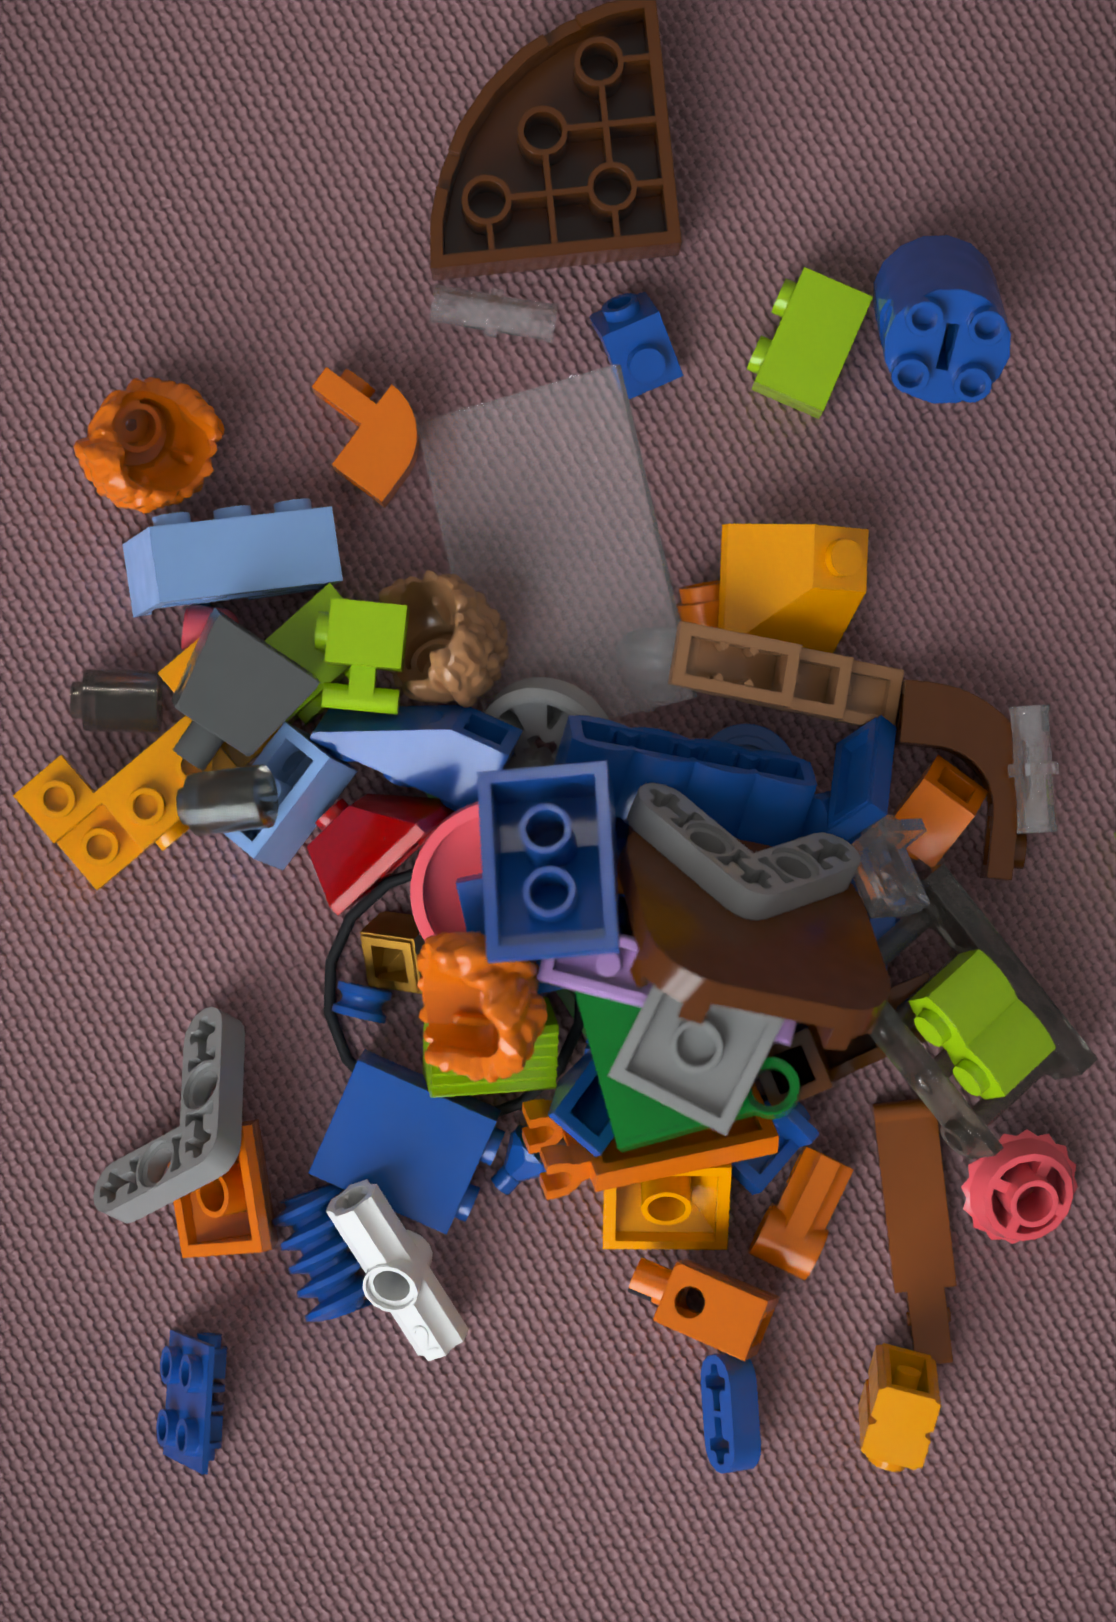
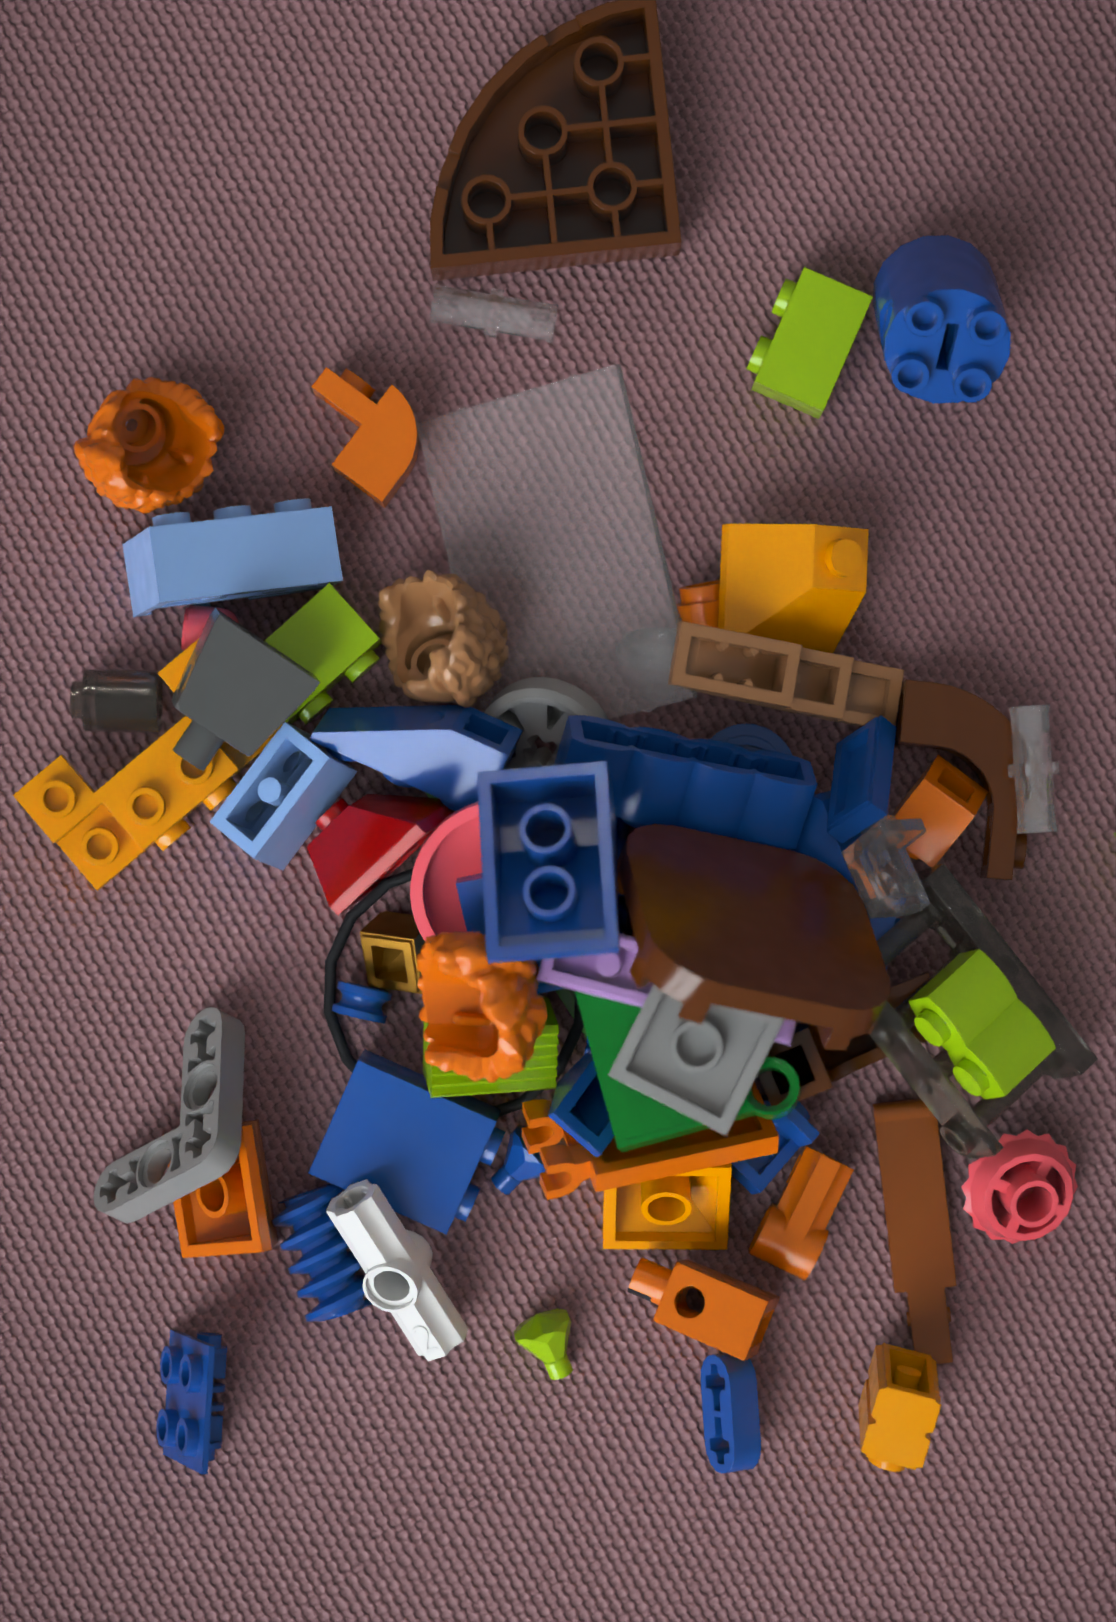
(228, 800): clear smoke brick -> none
(367, 640): lime brick -> none
(547, 1339): none -> lime rock
(637, 341): blue bracket -> none
(741, 881): light grey beam -> none

